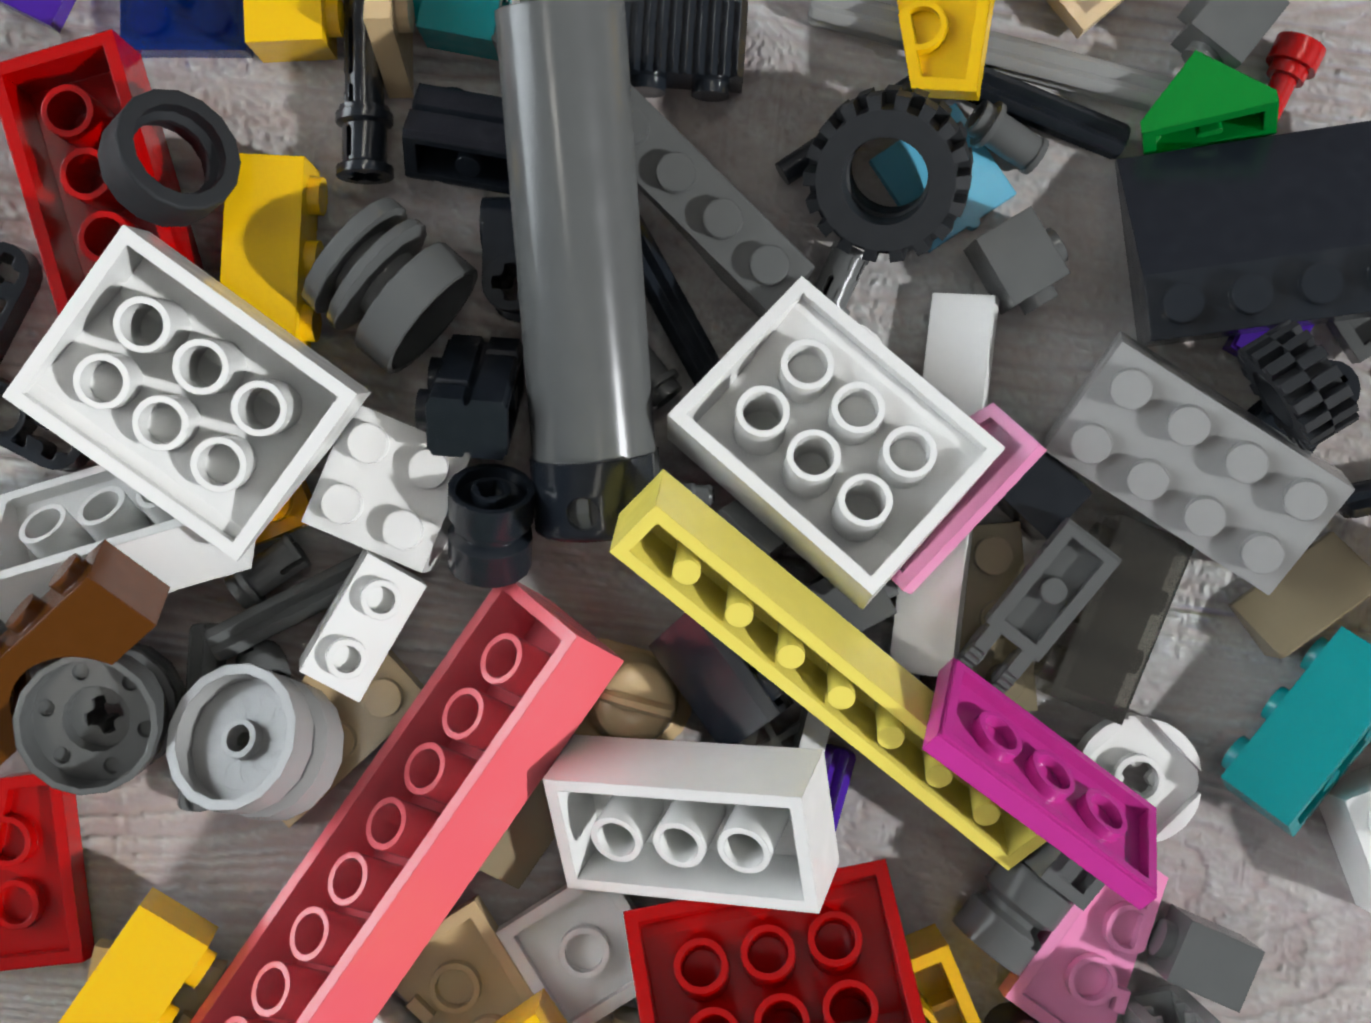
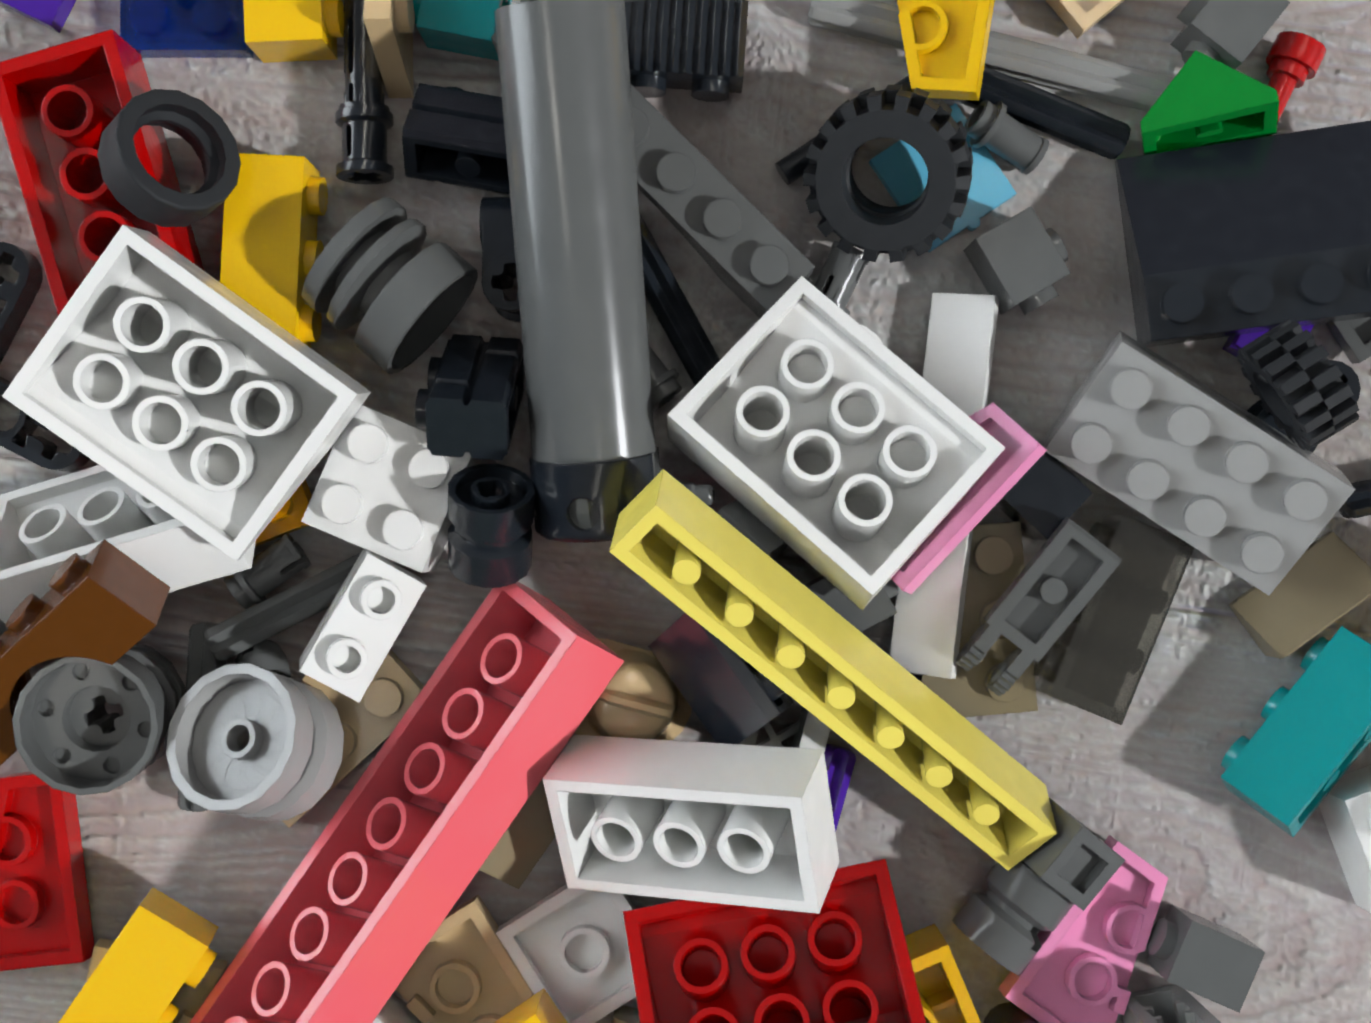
(1044, 782): dark pink tile -> none
(1170, 761): white plate -> none

